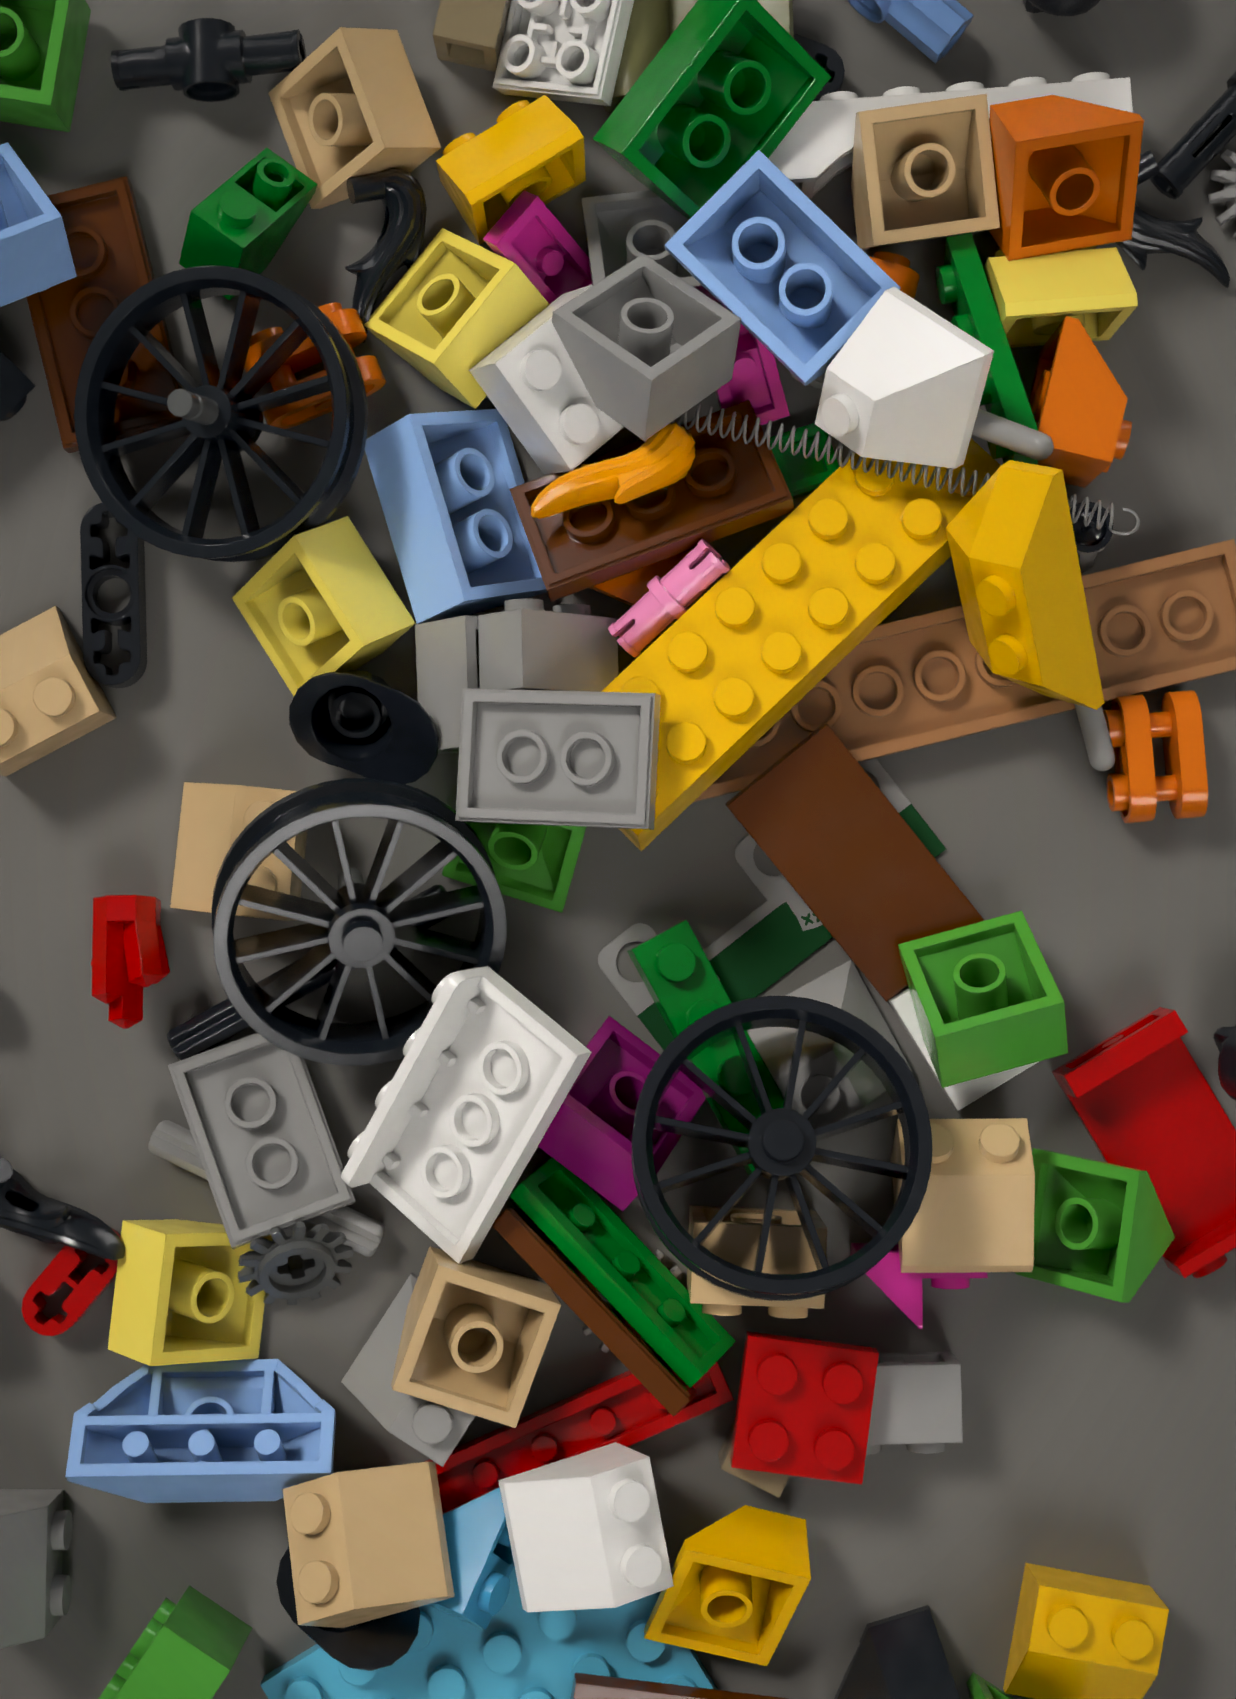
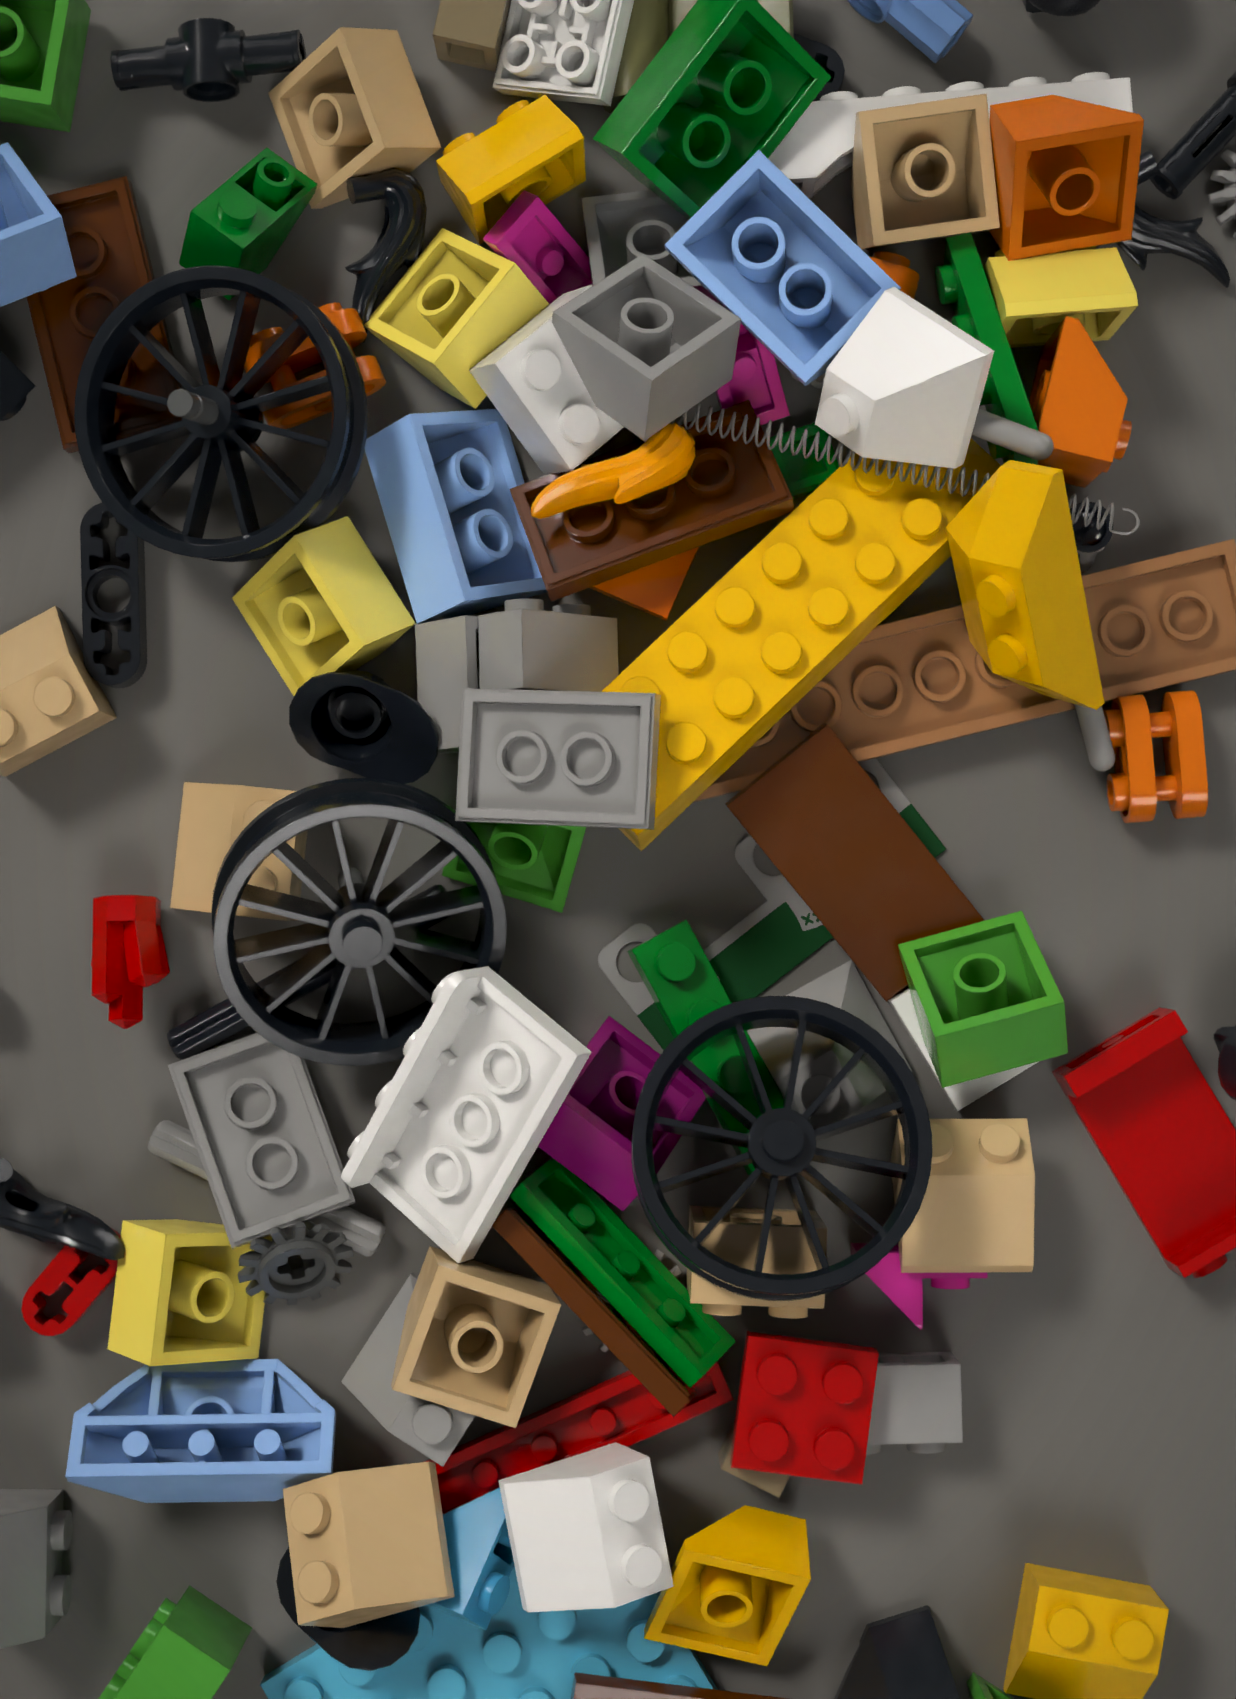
(668, 598): bright pink pin -> none
(1095, 1225): bright green slope -> none

